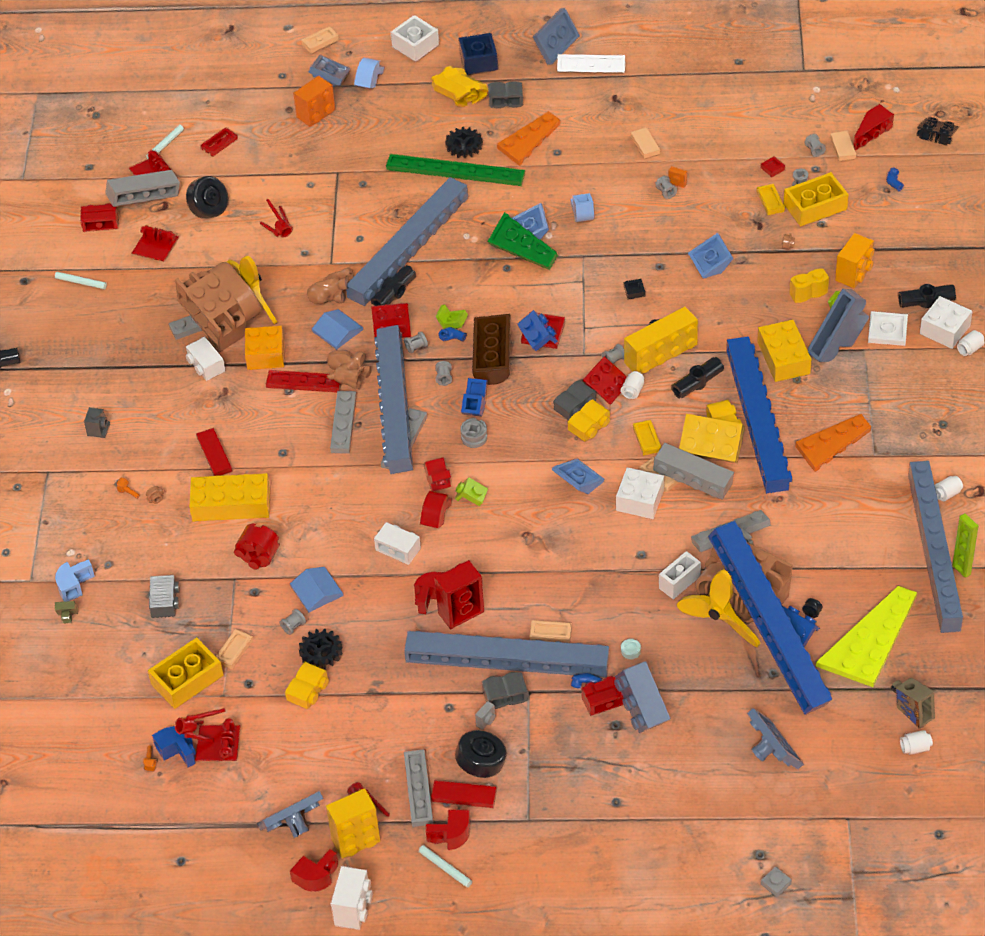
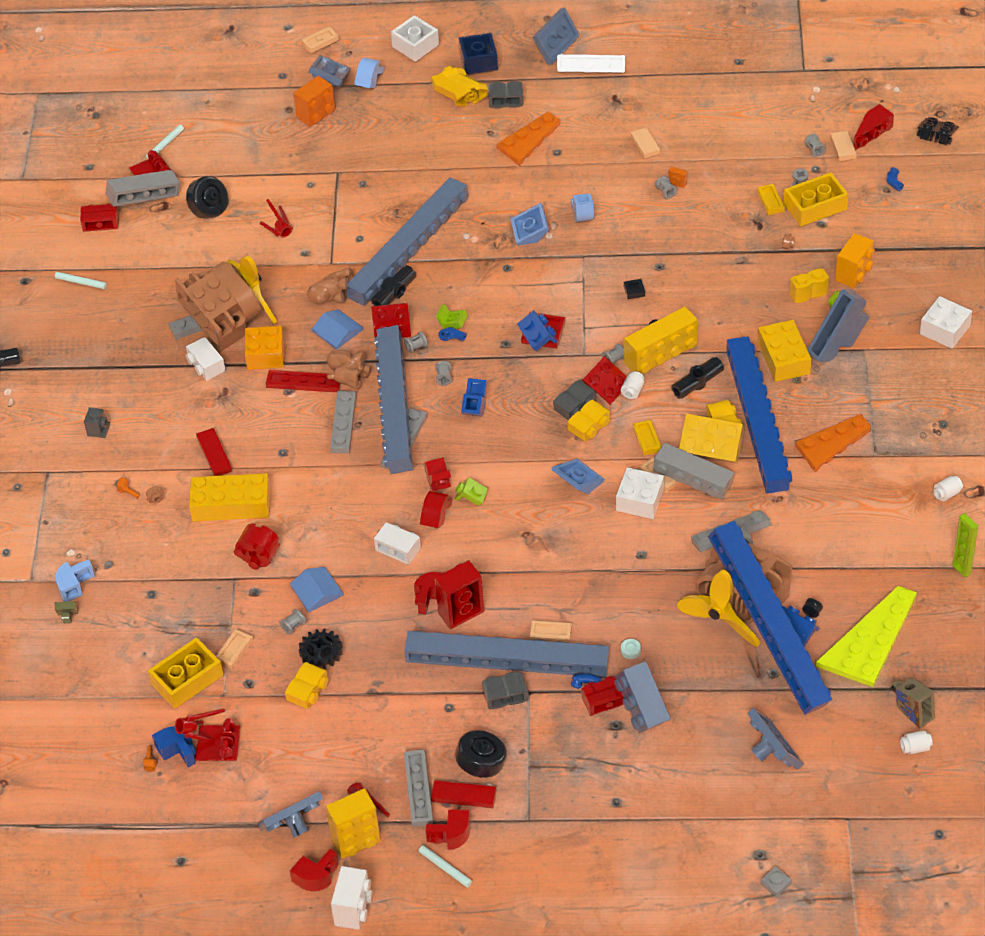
(155, 243): red hinge -> none
(163, 596): brick -> none
(221, 143): red tile -> none
(455, 169): green tile -> none
(463, 142): black gear -> none
(473, 433): light grey wheel -> none
(485, 715): light grey plate -> none
(491, 348): reddish brown brick -> none
(522, 243): green wing -> none
(679, 575): white brick -> none
(711, 256): medium blue slope -> none
(772, 166): red tile -> none
(888, 328): white tile -> none
(926, 295): black piece -> none
(935, 547): sand blue brick -> none
(970, 343): white brick -> none

